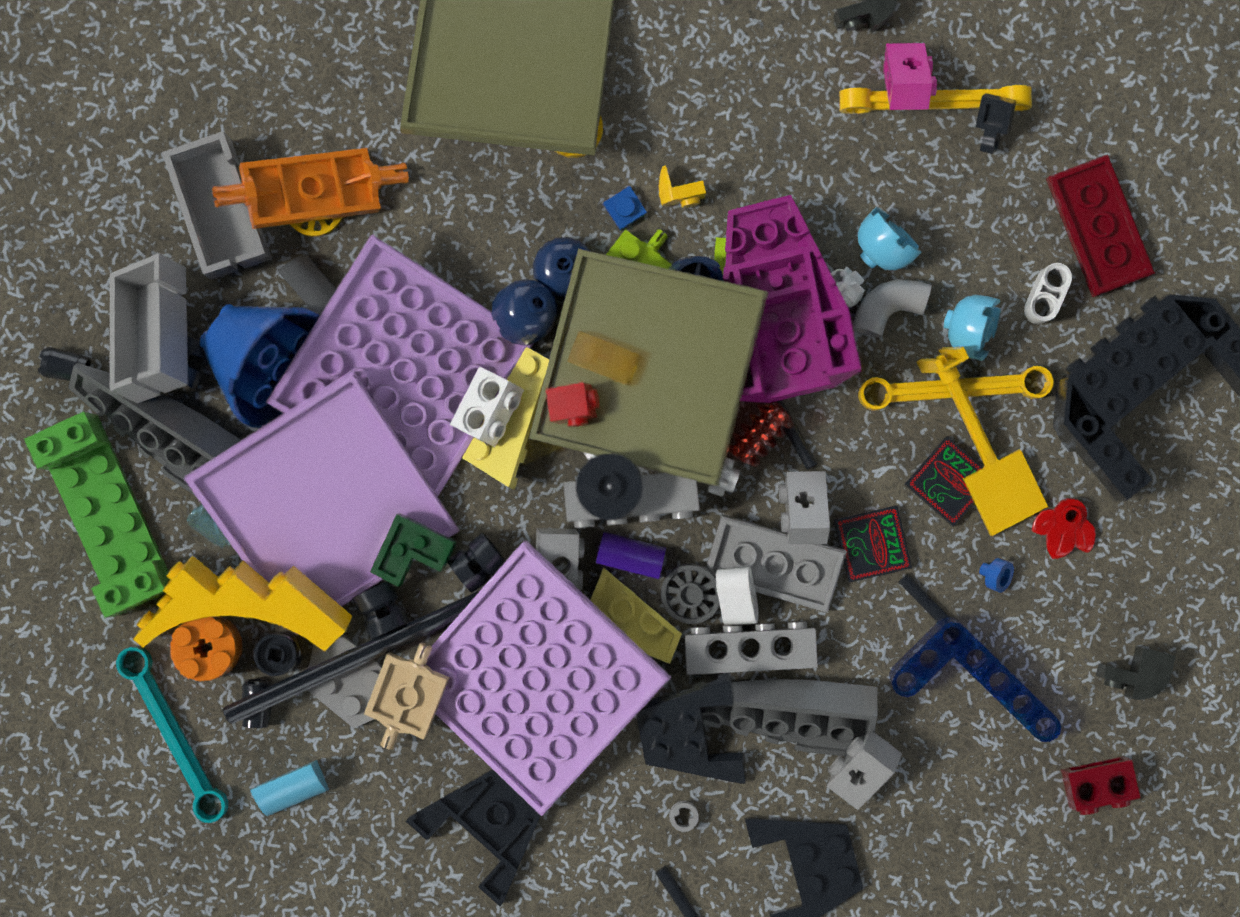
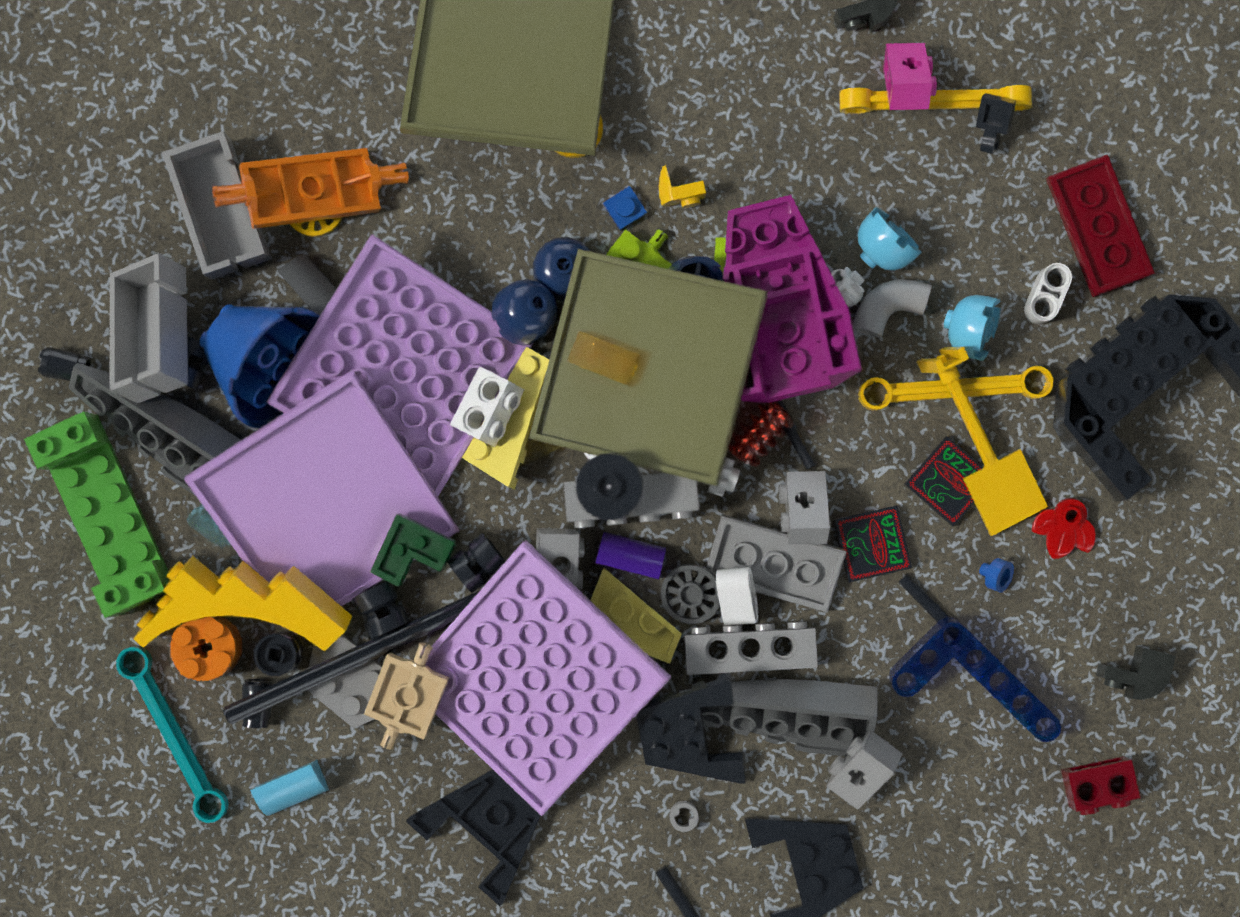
(572, 404): red brick -> none

